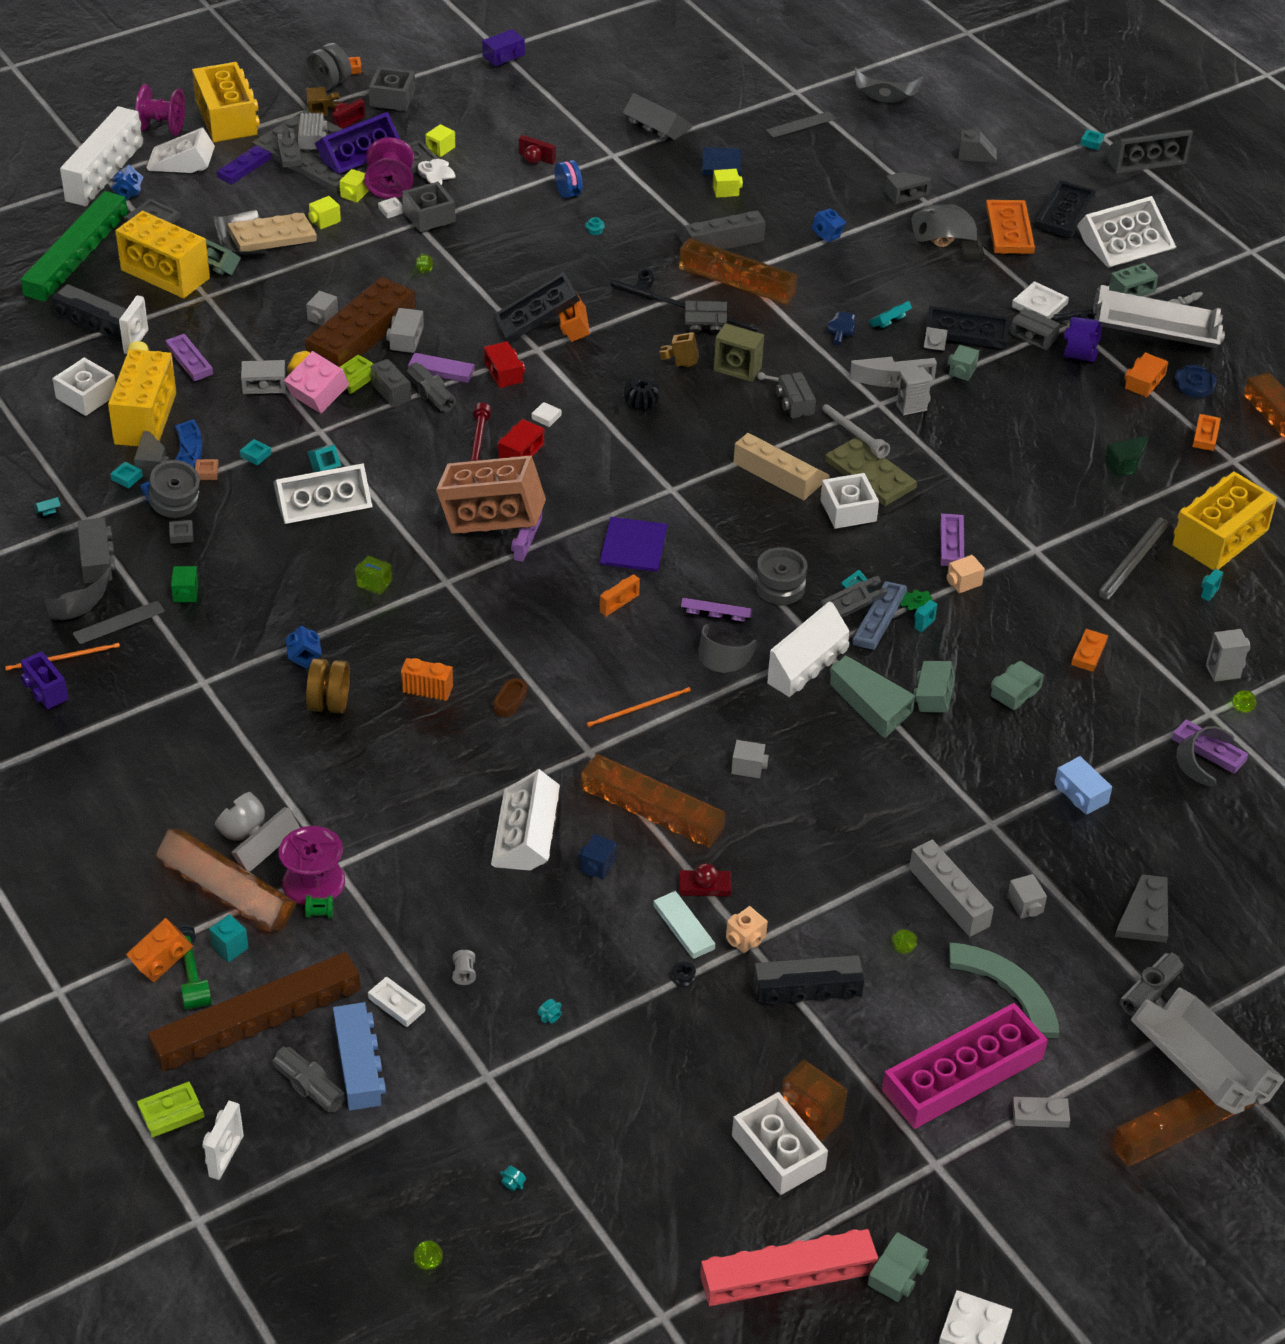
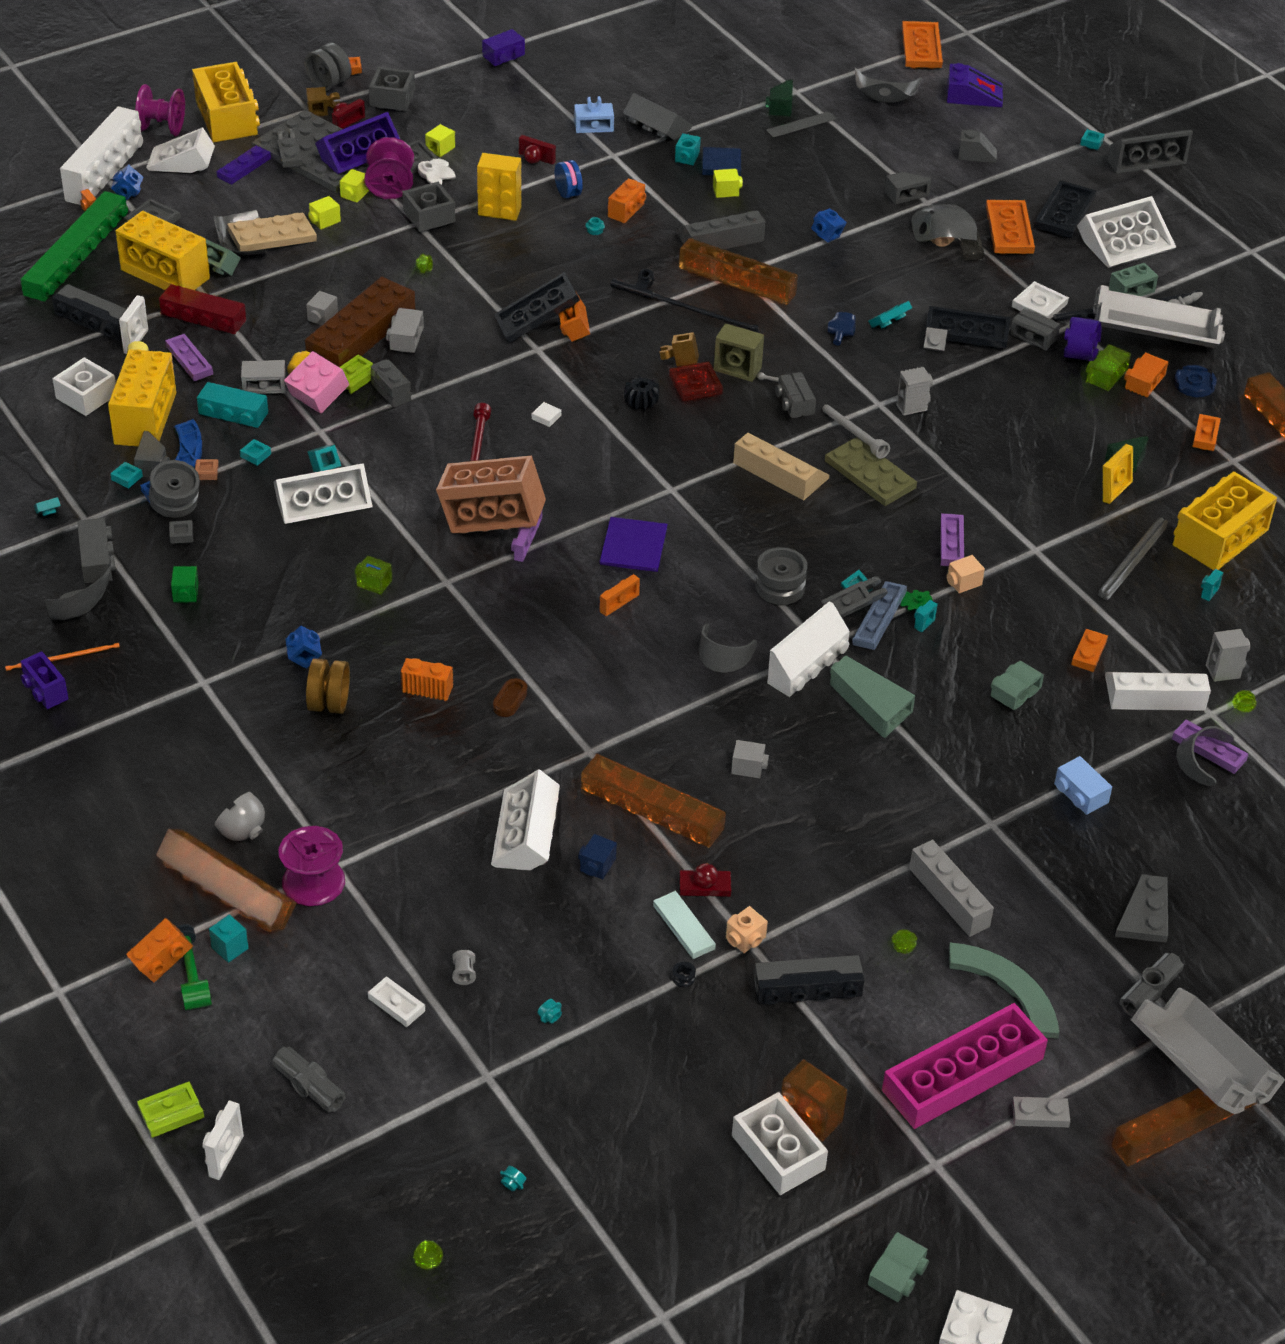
(87, 199): none -> orange plate
(118, 622): dark grey sticker -> none
(202, 309): none -> dark red brick
(232, 404): none -> teal brick
(254, 1011): reddish brown brick -> none
(265, 839): light grey tile -> none
(311, 129): light grey brick -> none
(319, 911): green bush -> none
(357, 1056): medium blue brick -> none
(391, 207): white tile -> none
(431, 387): dark grey piece -> none
(445, 367): medium lavender tile -> none
(499, 186): none -> yellow brick
(503, 364): red brick -> none
(522, 440): red brick -> none
(594, 117): none -> light blue brick
(626, 200): none -> orange brick
(637, 707): orange piece -> none
(687, 149): none -> teal brick
(696, 381): none -> clear red plate
(705, 316): dark grey brick -> none
(716, 609): medium lavender plate -> none
(780, 99): none -> clear green slope
(788, 1267): coral brick -> none
(849, 500): white brick -> none
(885, 371): light grey slope -> none
(922, 44): none -> orange plate
(934, 686): sand green brick -> none
(963, 362): sand green brick -> none
(972, 87): none -> dark purple slope
(1027, 896): light grey brick -> none
(1108, 367): none -> clear neon green brick
(1117, 473): none -> yellow tile
(1158, 691): none -> white slope

